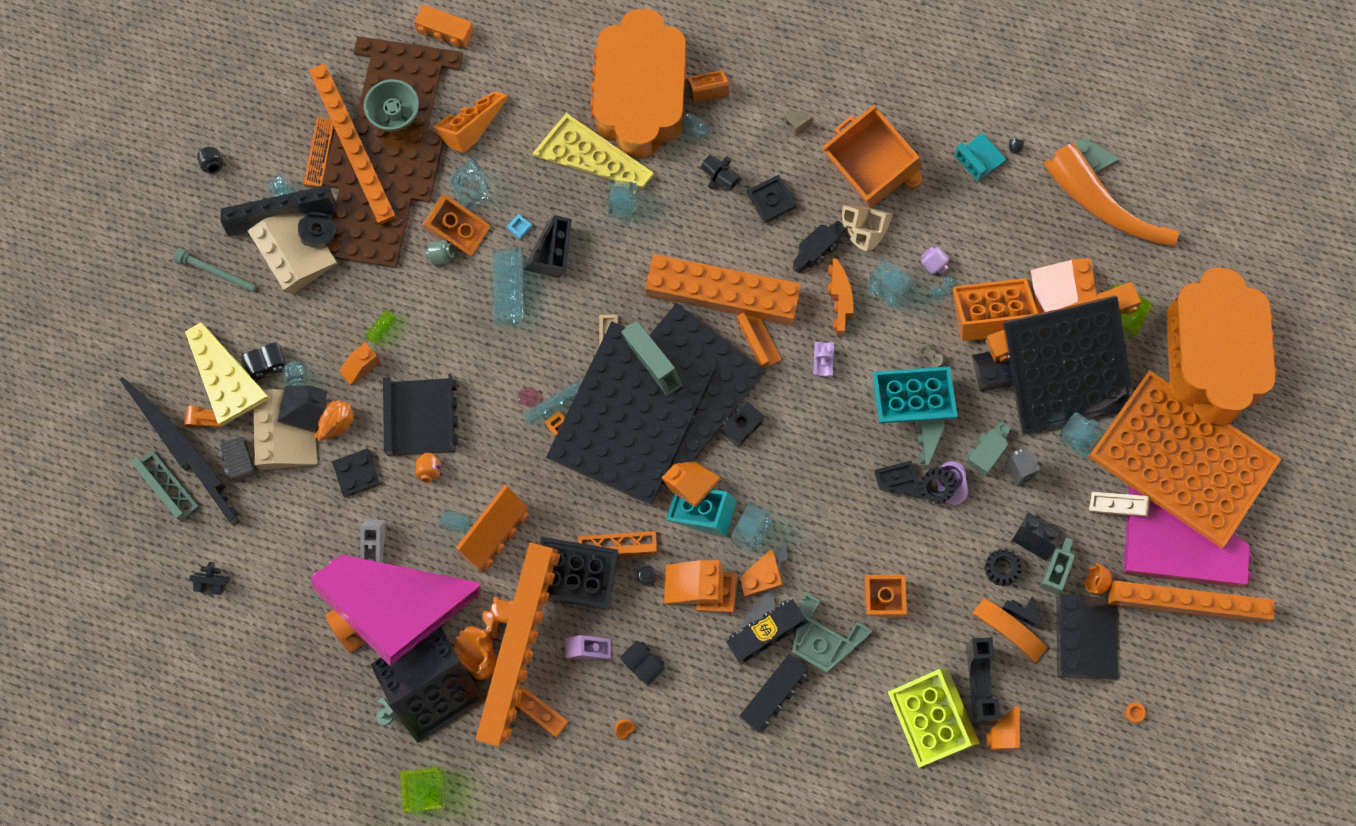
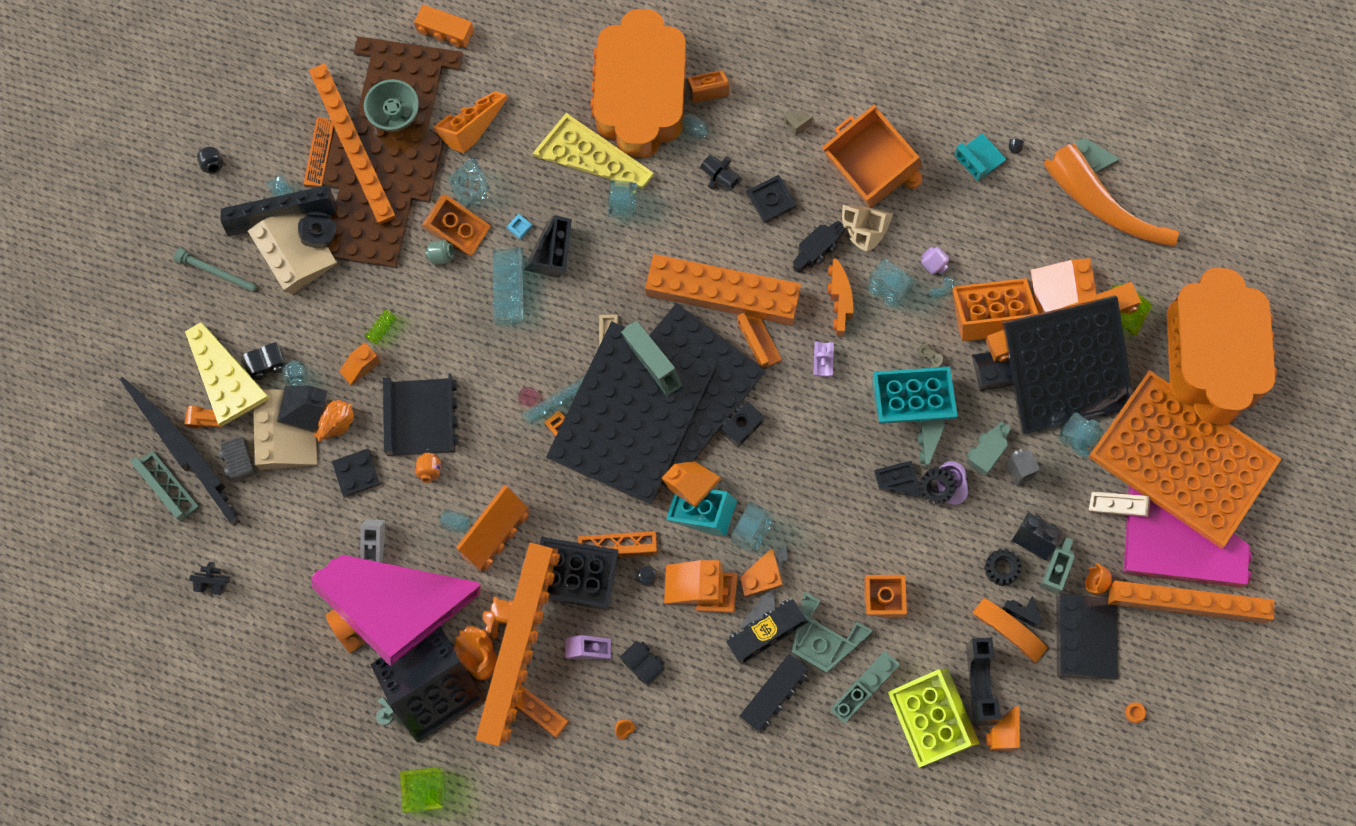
(865, 687): none -> sand green slope

